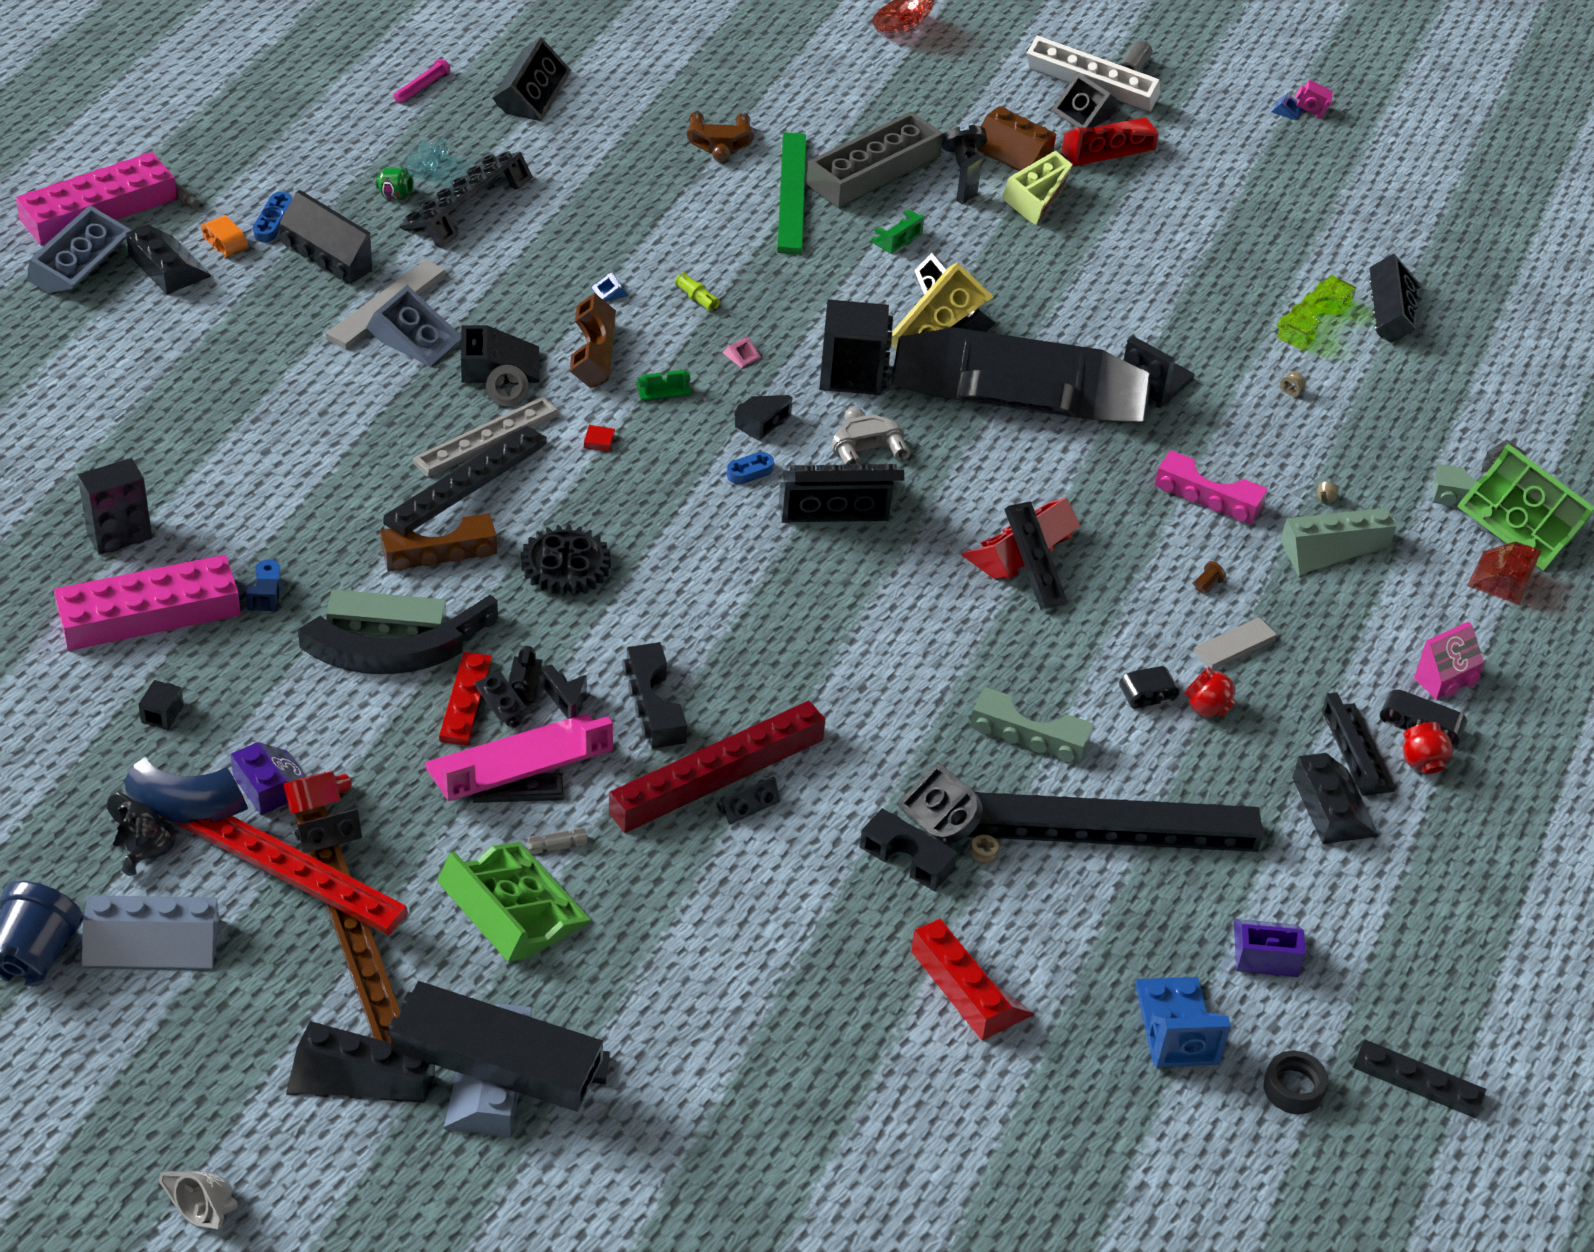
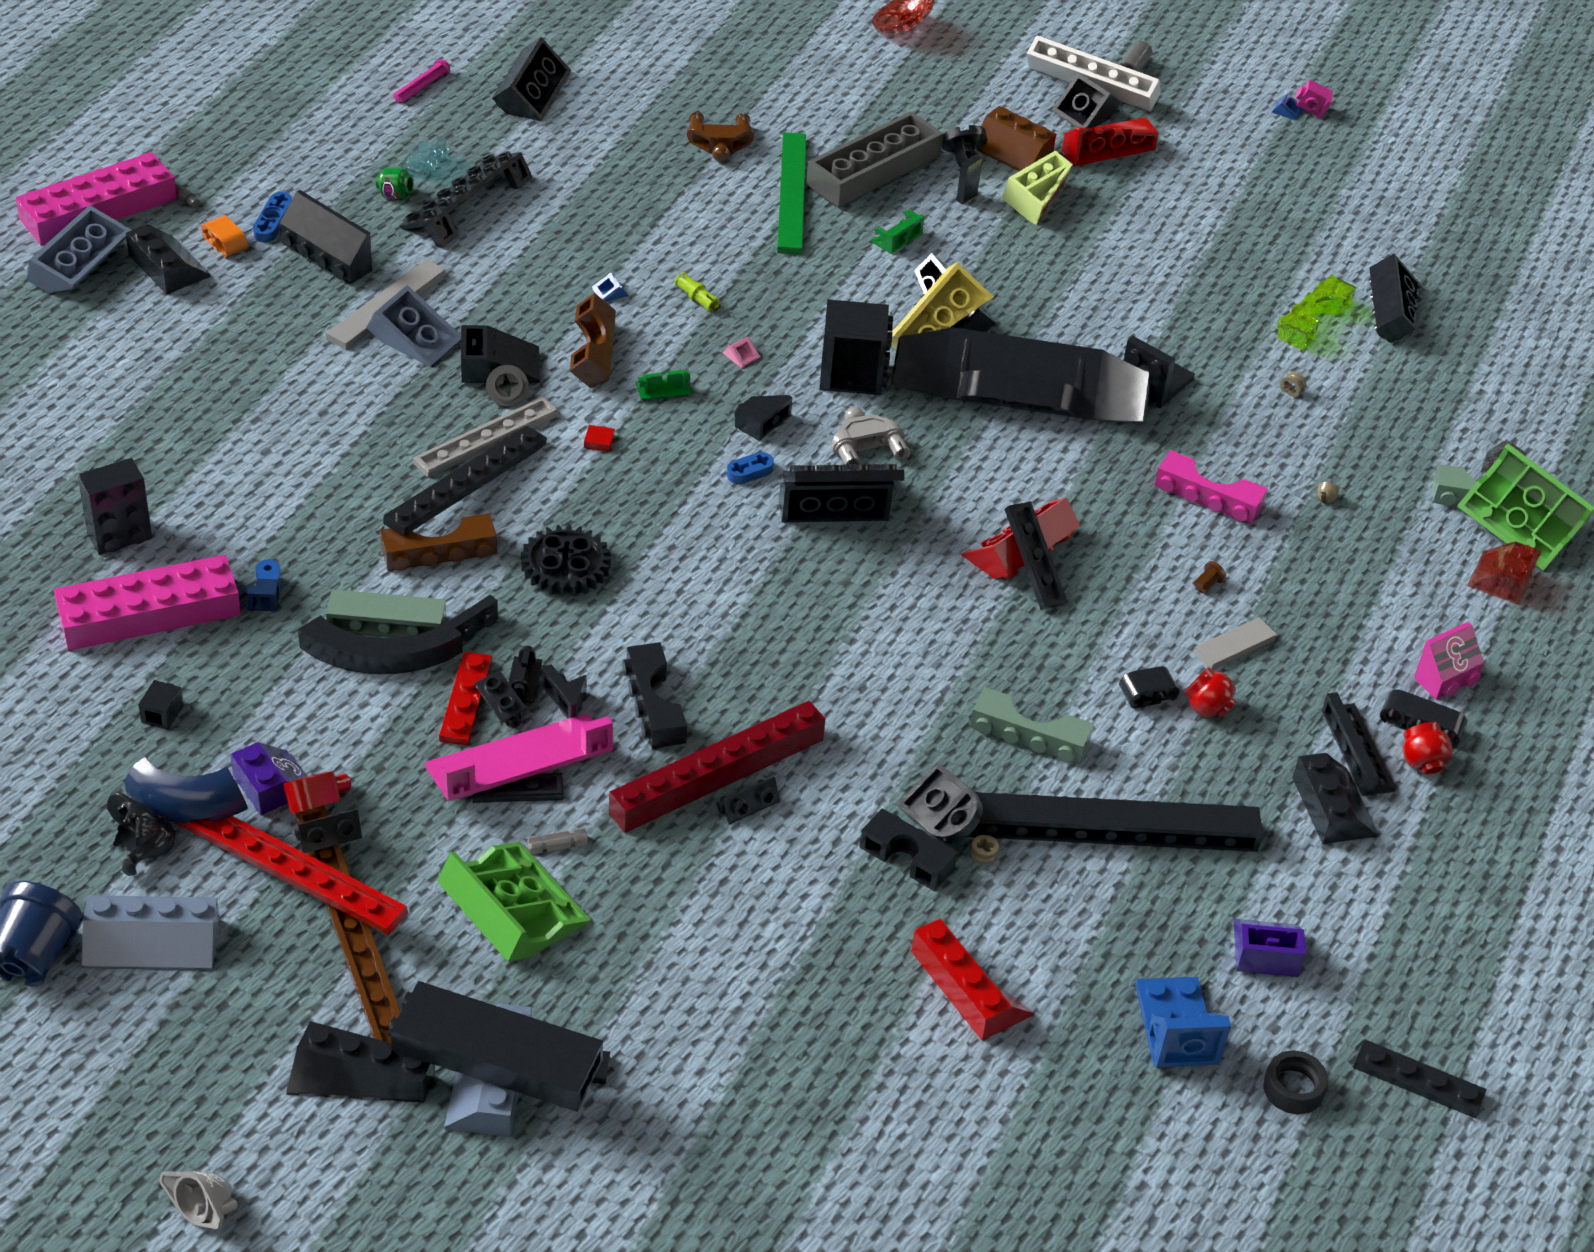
(1336, 537): sand green wedge -> none

